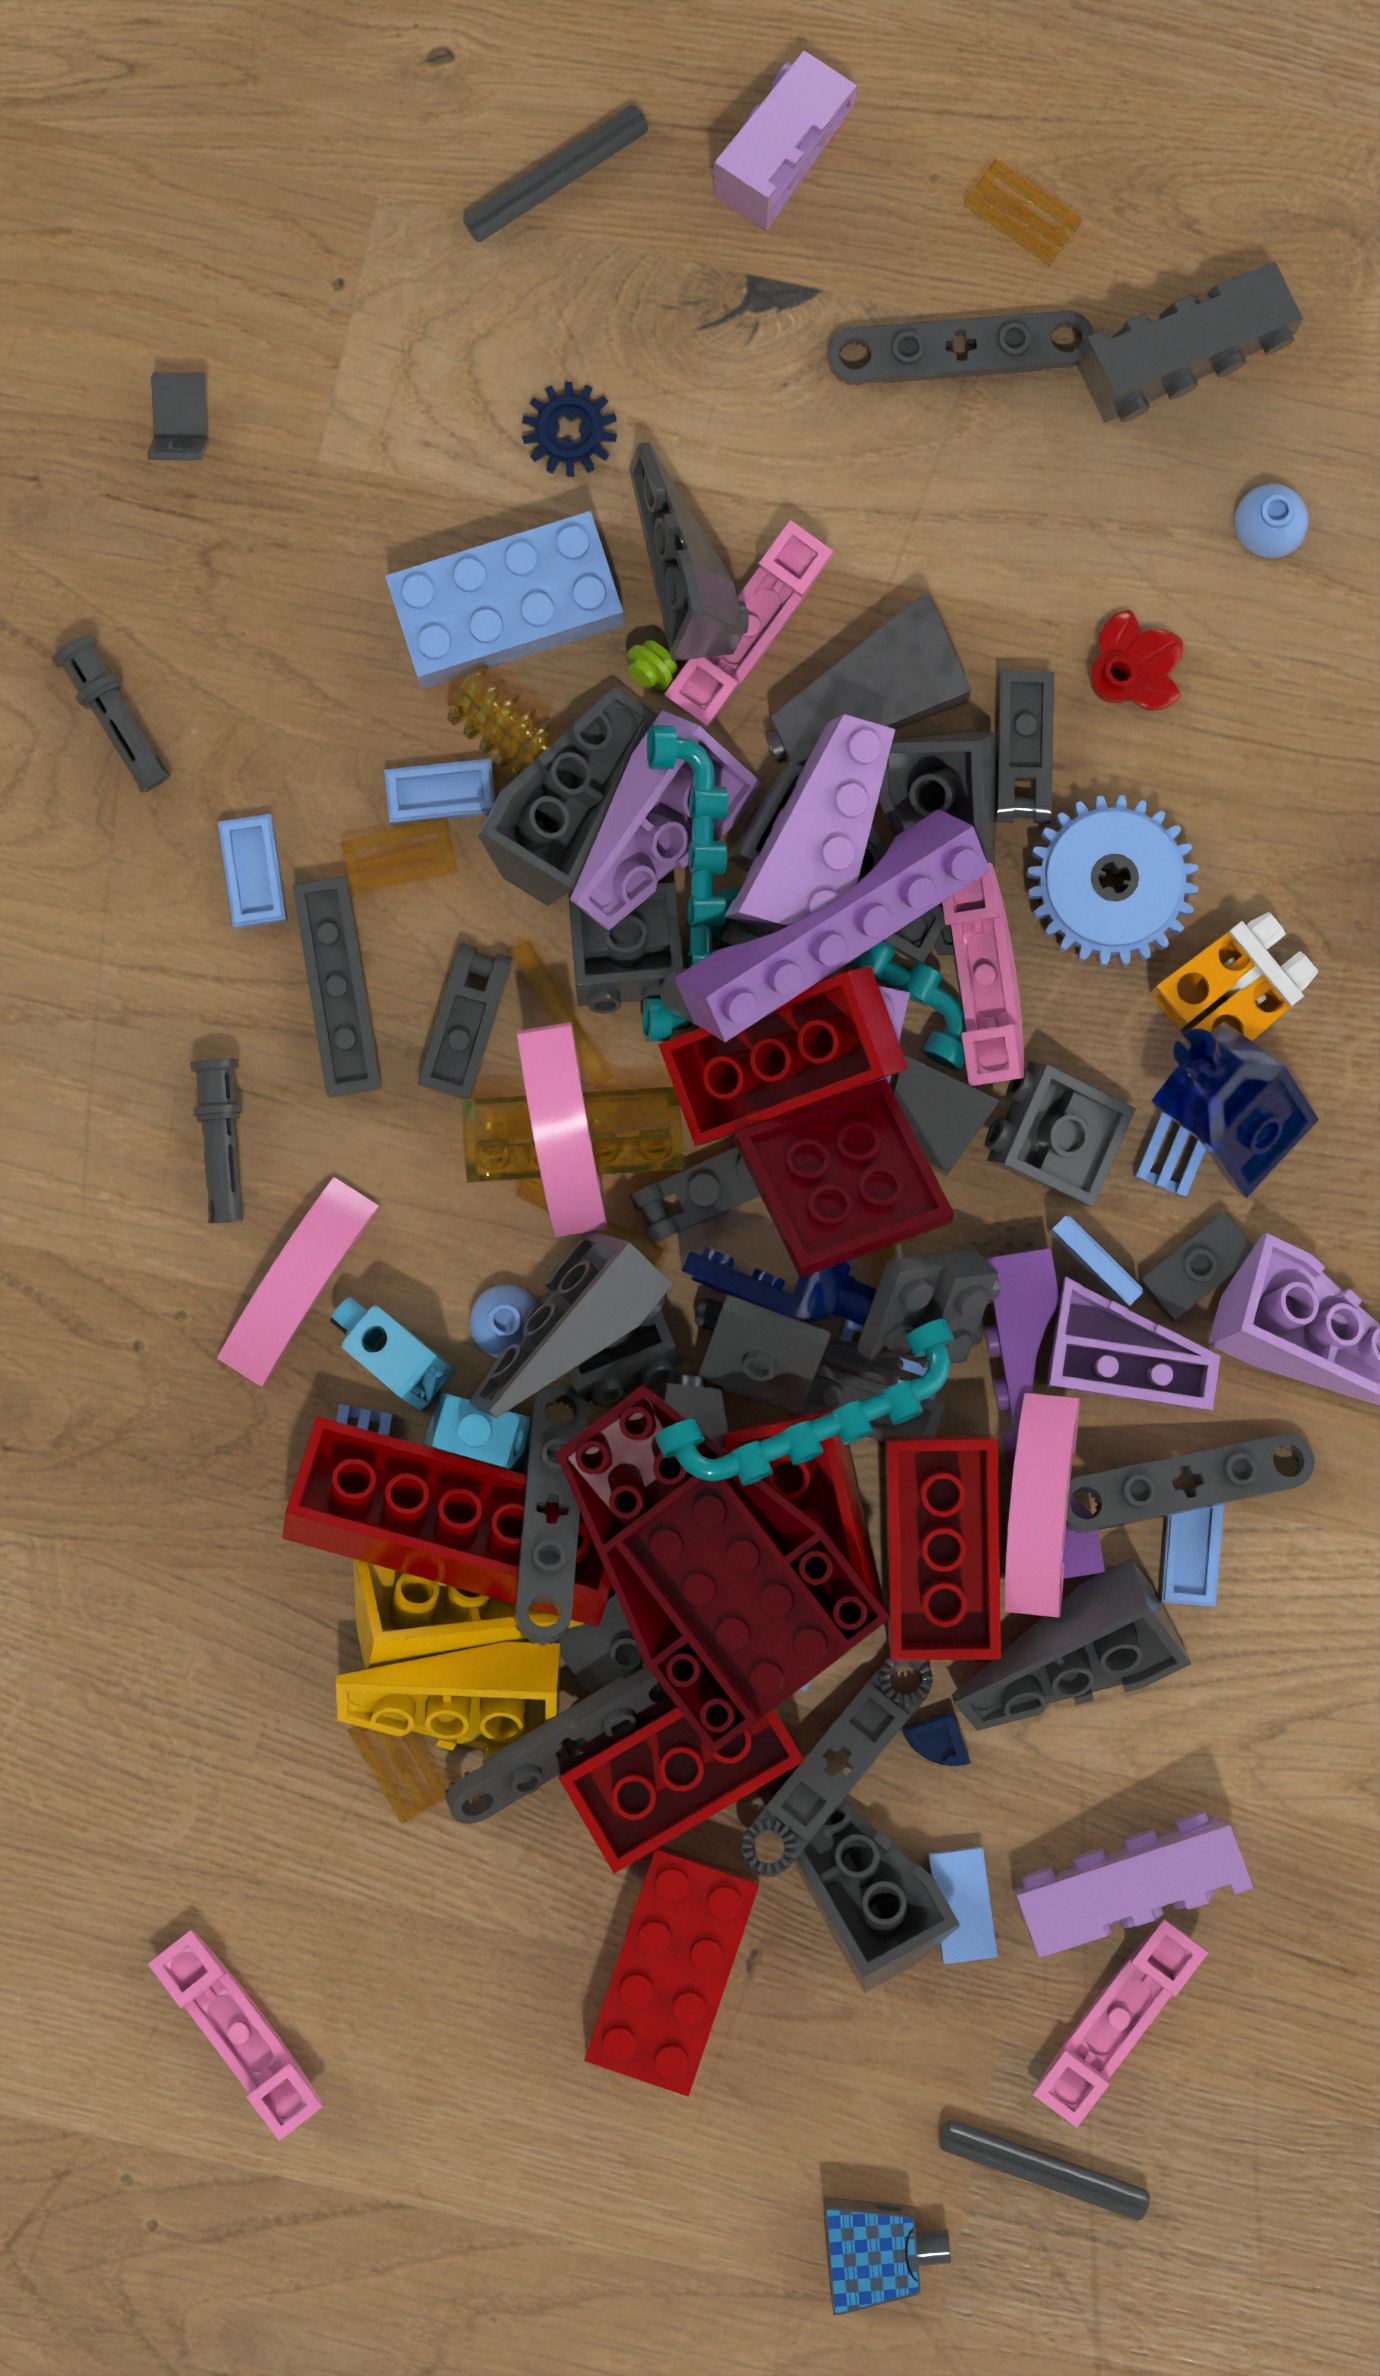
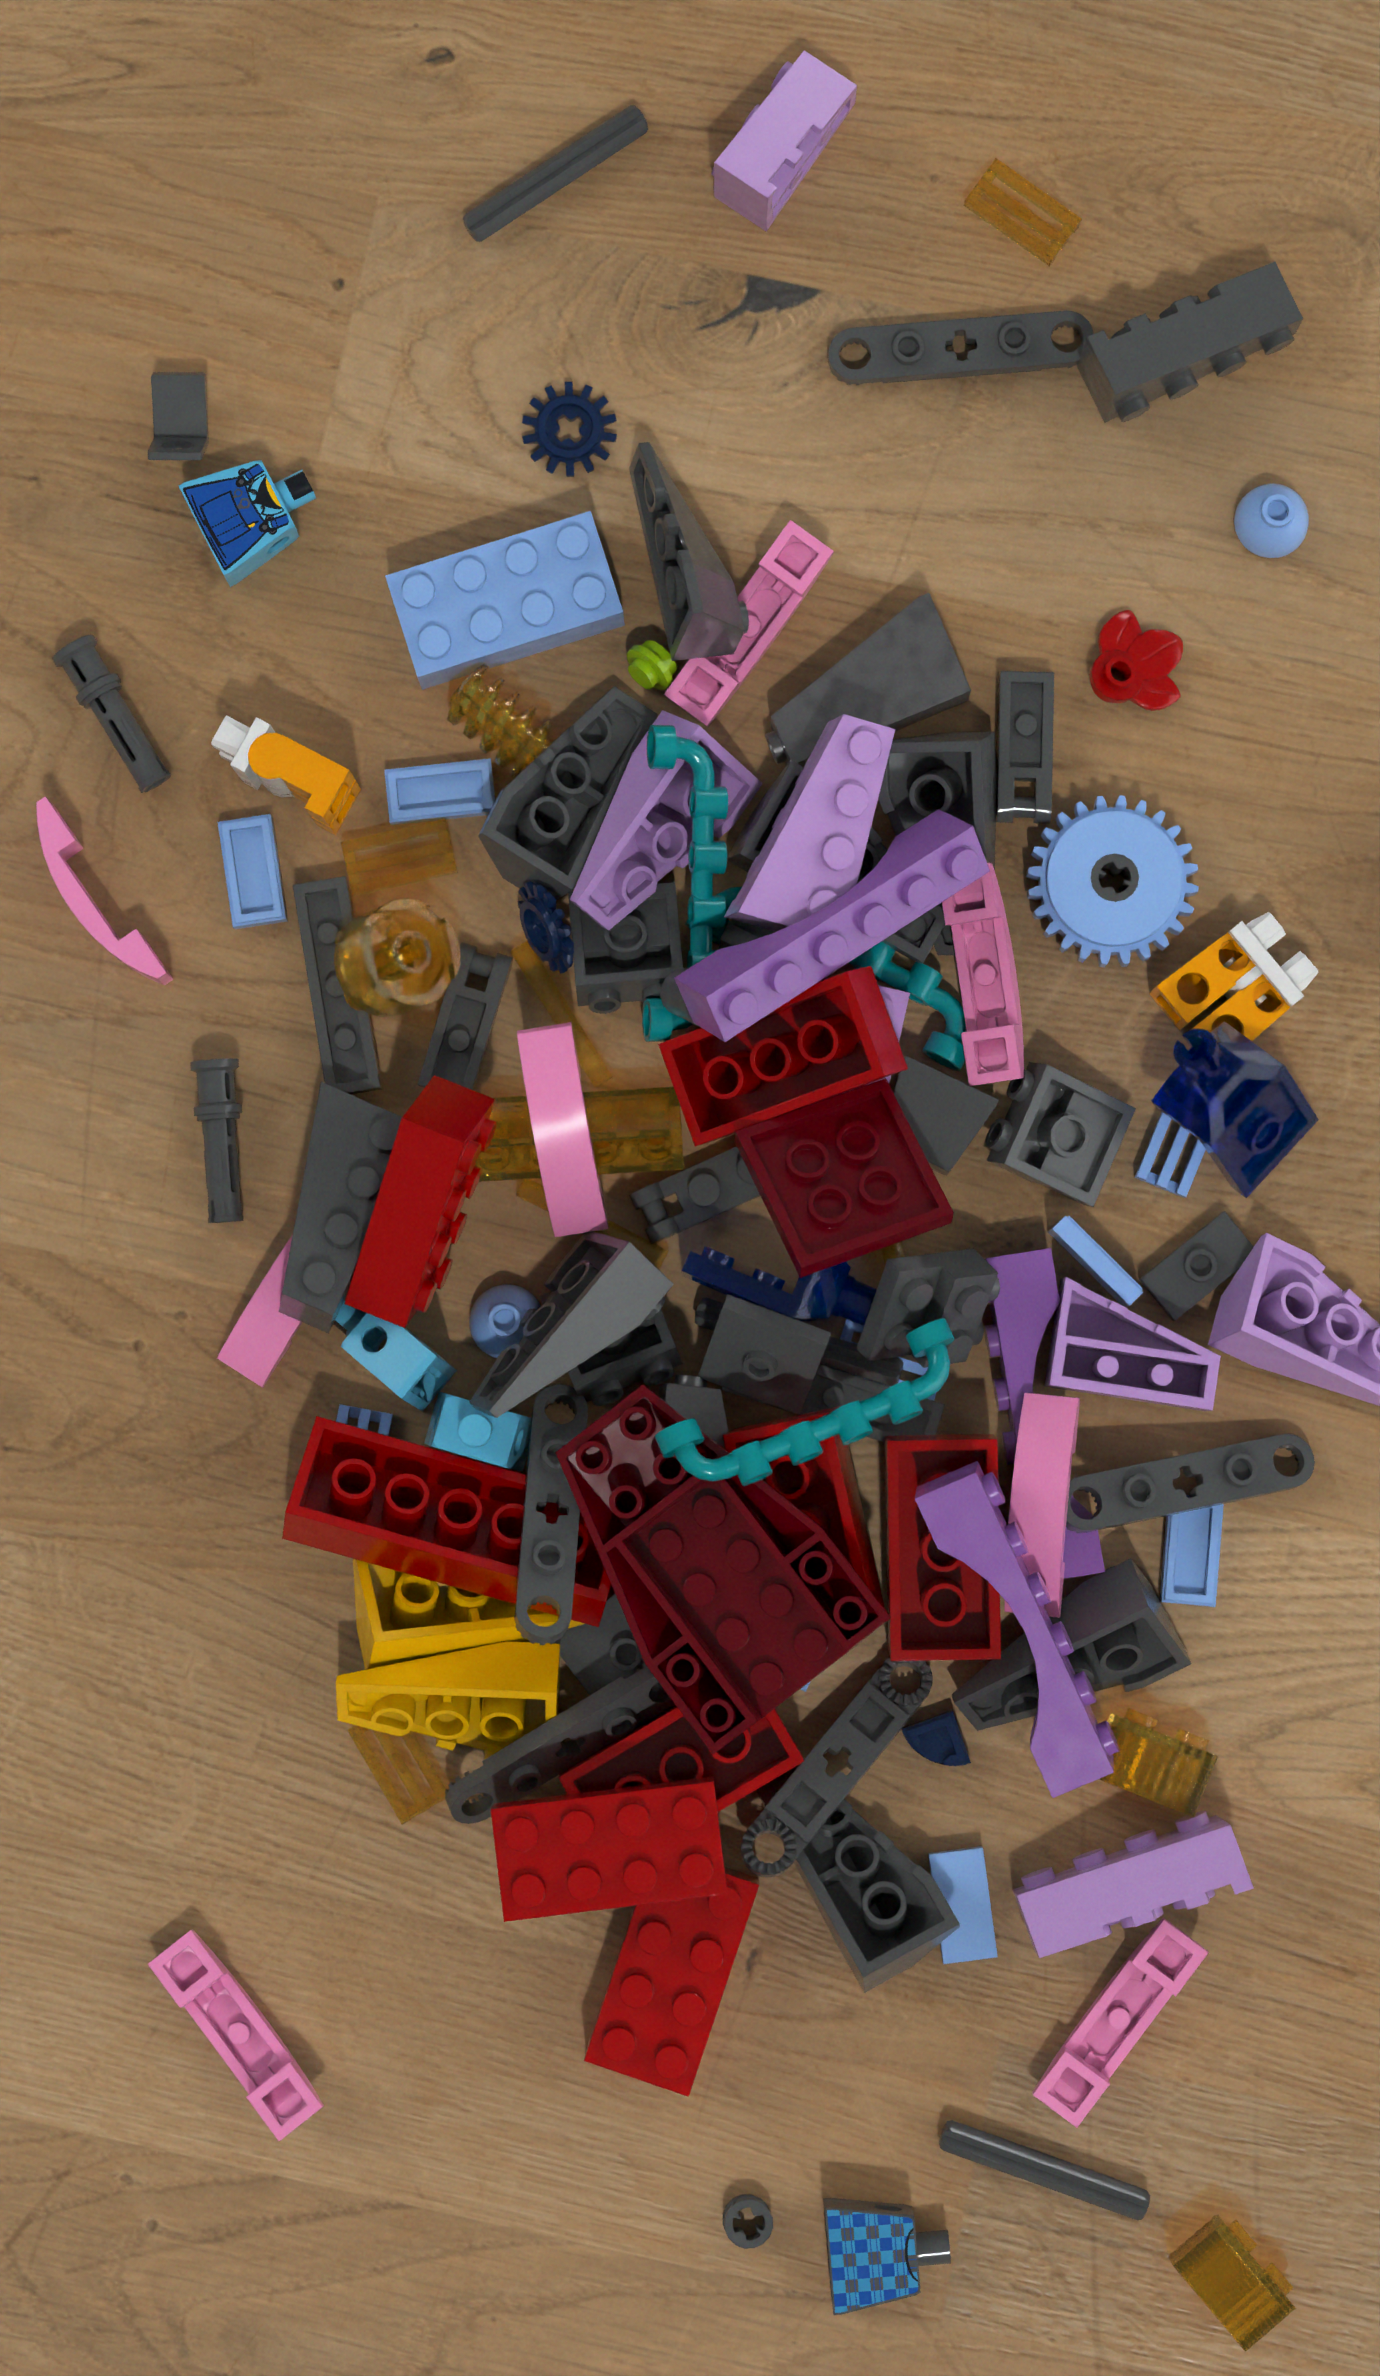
(60, 845): none -> bright pink slope
(246, 515): none -> torso
(288, 770): none -> light orange hips
(336, 1202): none -> dark grey wedge
(396, 958): none -> clear yellow brick
(422, 1201): none -> red brick
(545, 927): none -> dark blue gear
(608, 1849): none -> red brick
(737, 2234): none -> dark grey bush
(970, 1527): none -> medium lavender arch
(1159, 1765): none -> clear yellow brick
(1232, 2281): none -> clear yellow brick

